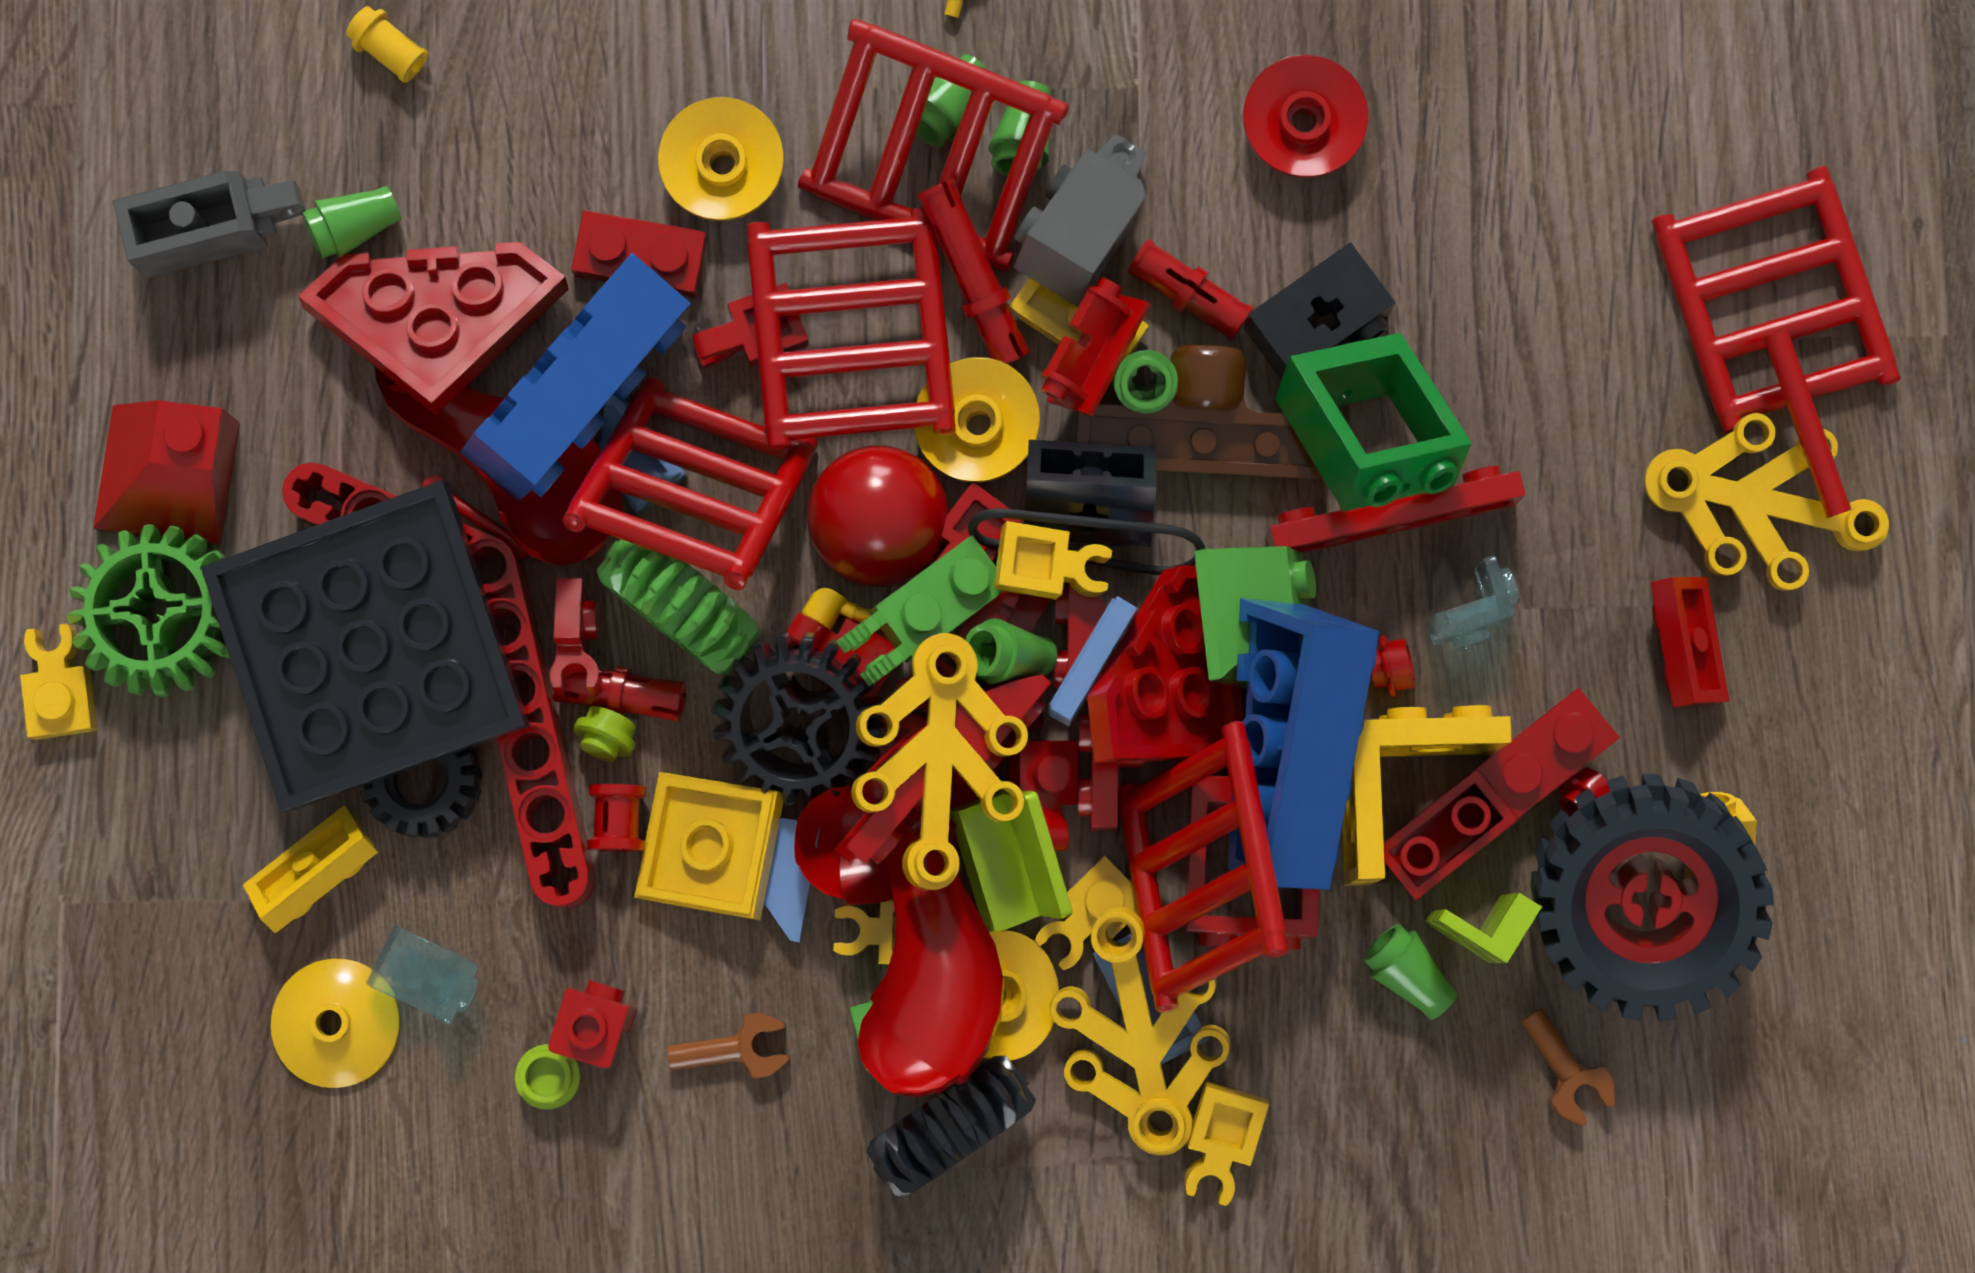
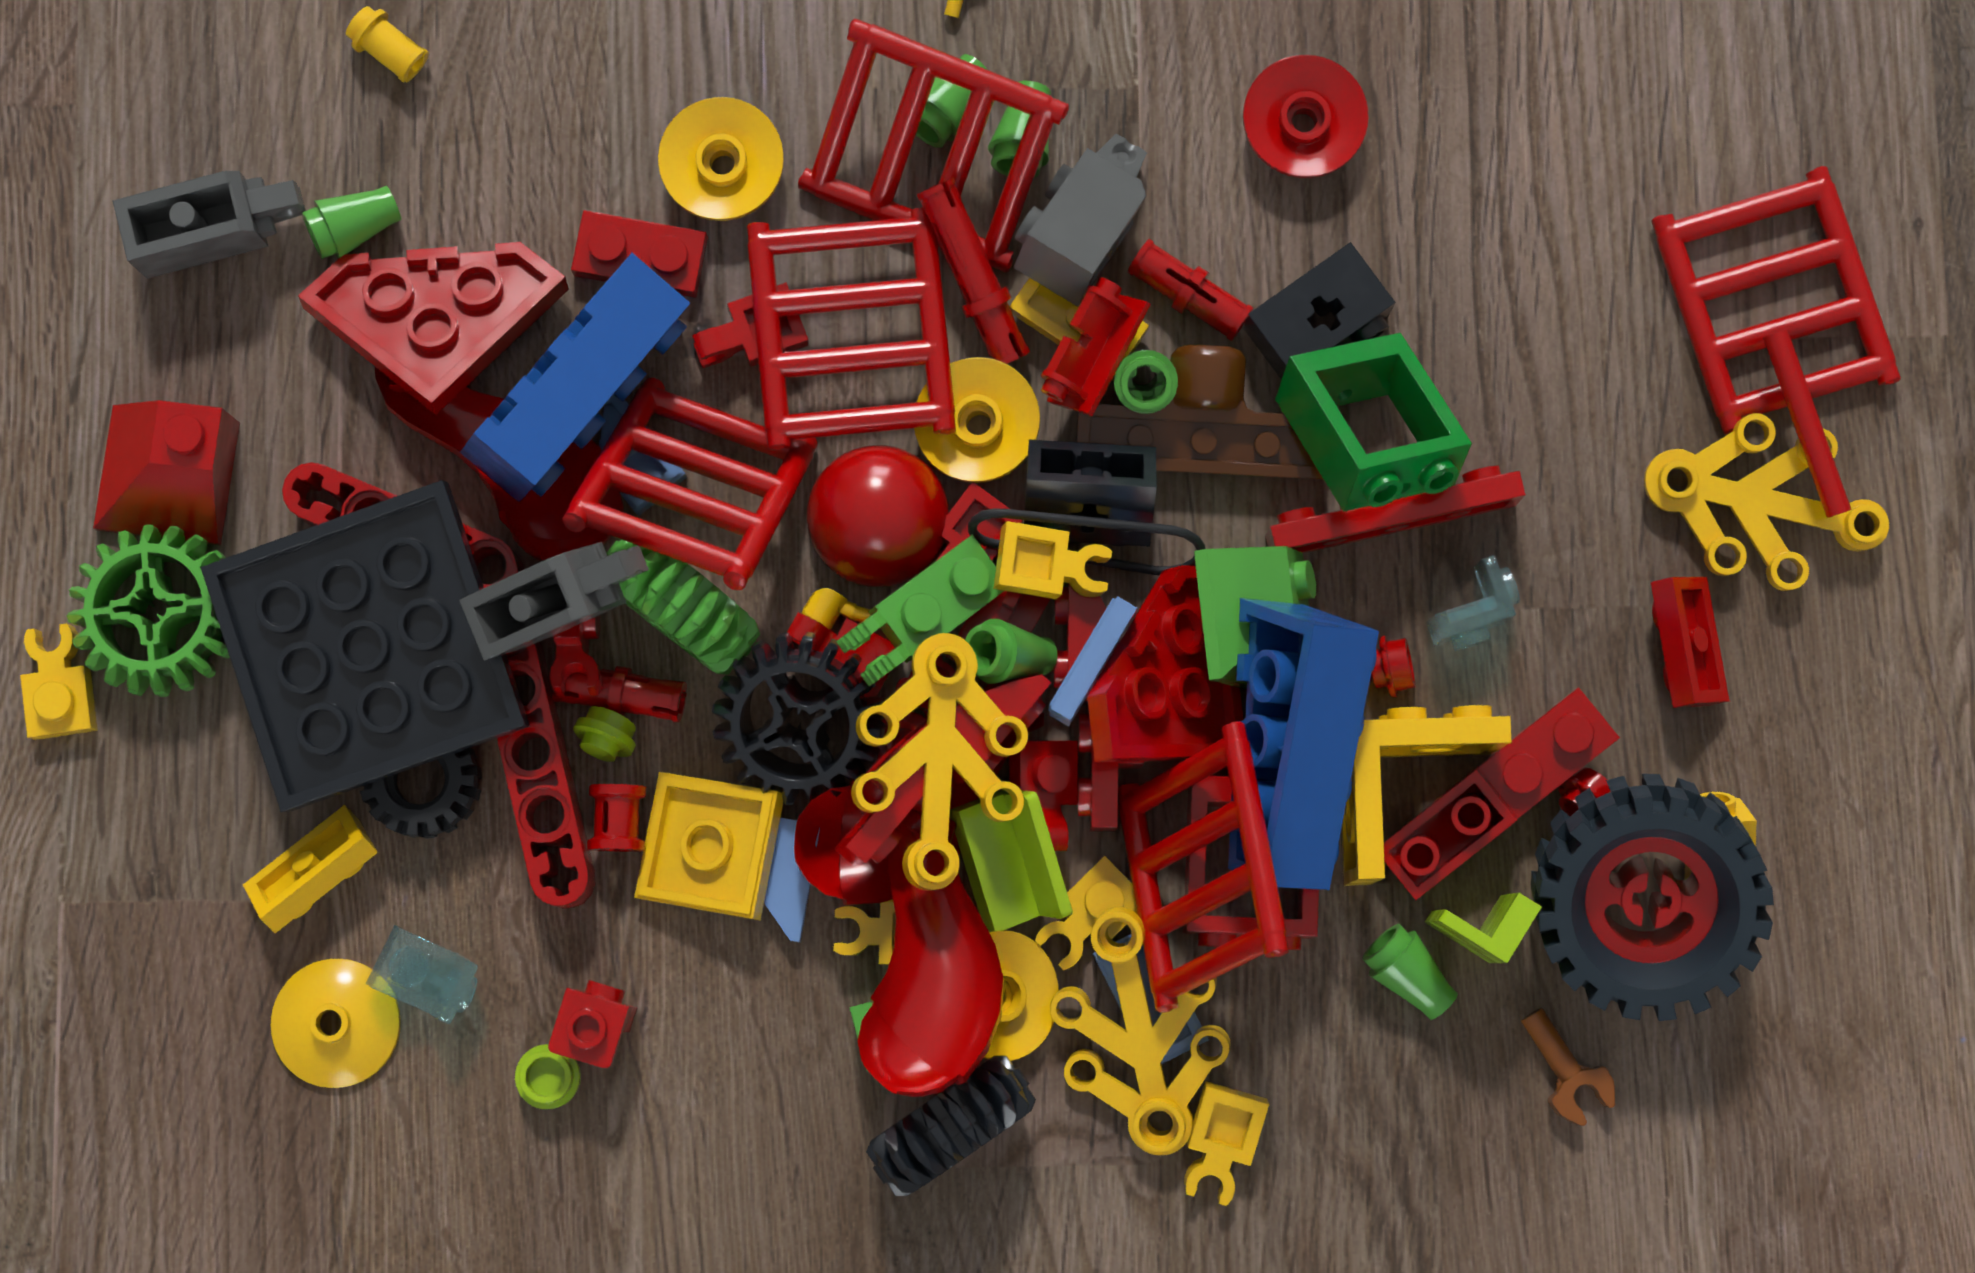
(482, 520): red hinge -> none
(549, 597): none -> dark grey hinge
(732, 1049): dark orange bar -> none

